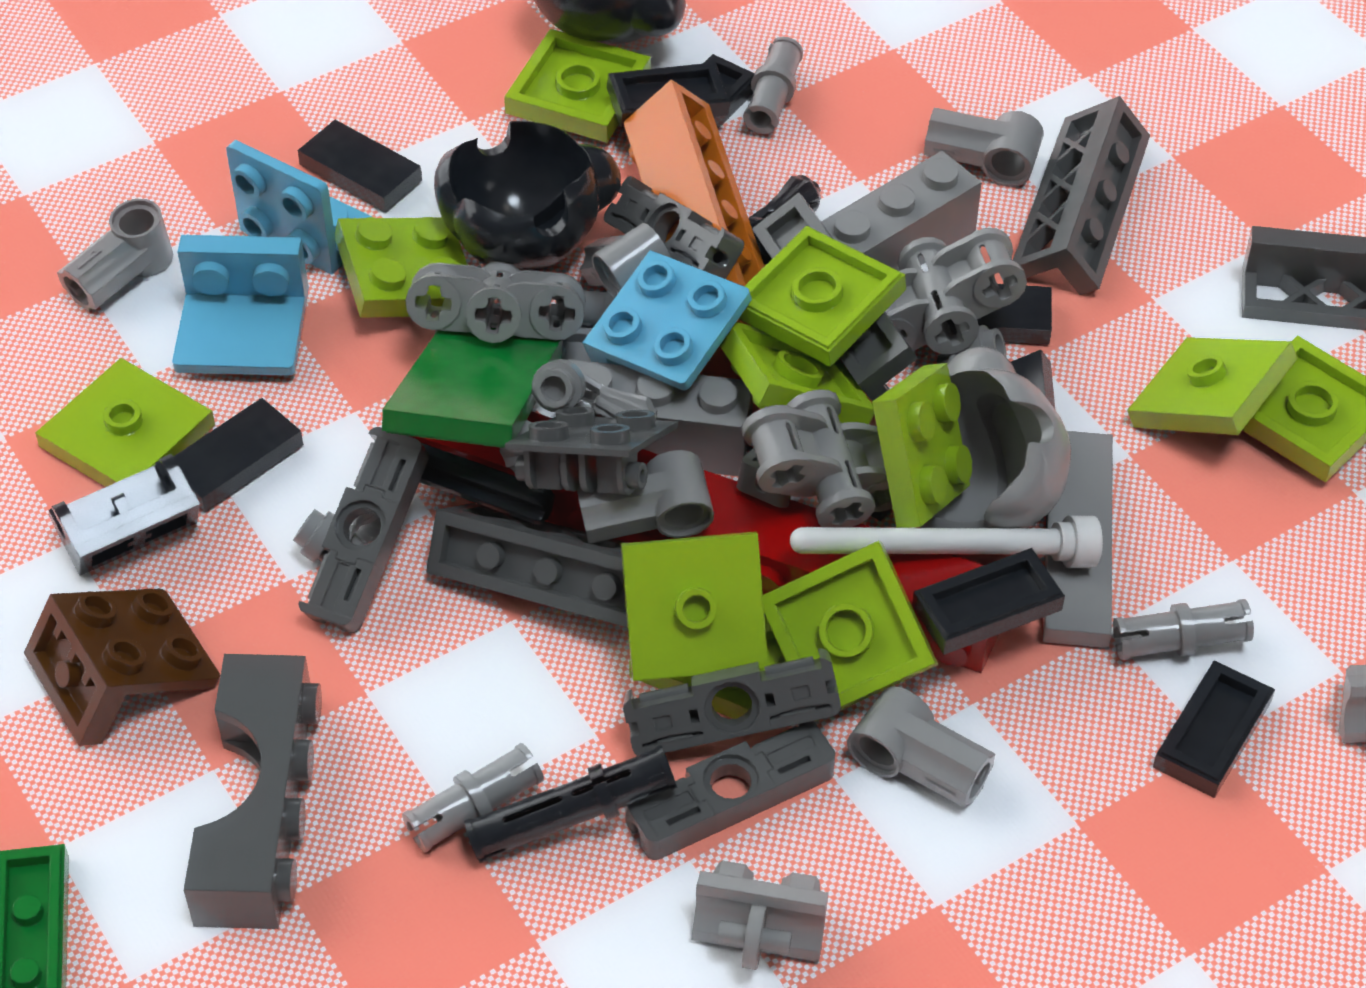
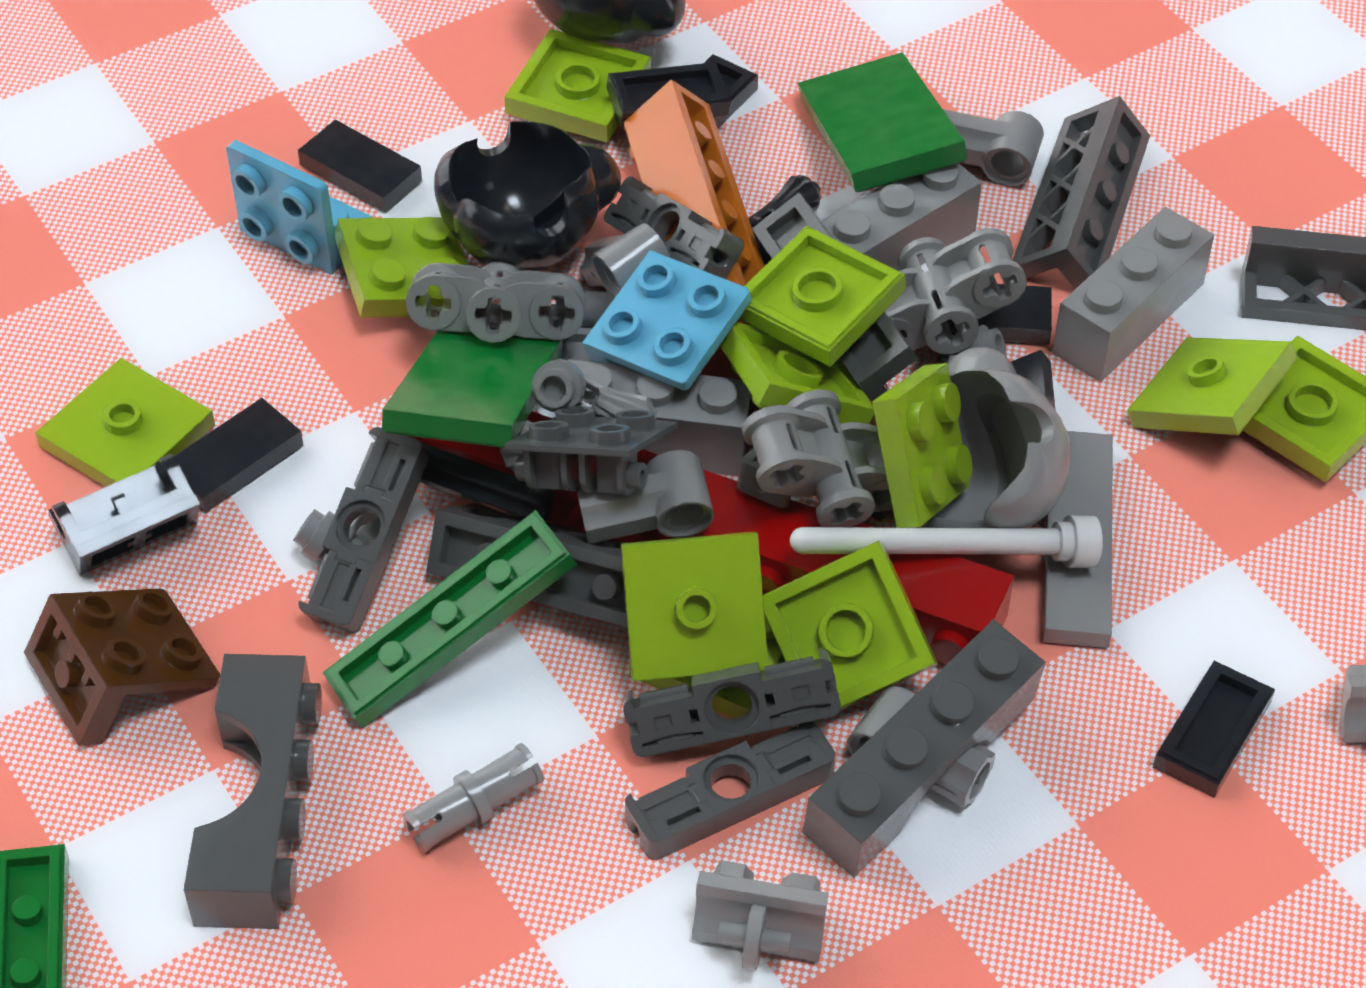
(131, 248): light grey piece -> none
(241, 304): medium azure bracket -> none
(449, 619): none -> green tile
(570, 804): black pin -> none
(773, 85): light grey pin -> none
(881, 122): none -> green tile
(888, 775): none -> dark grey arch
(988, 601): black tile -> none
(1132, 294): none -> light grey brick
(1183, 629): light grey pin -> none

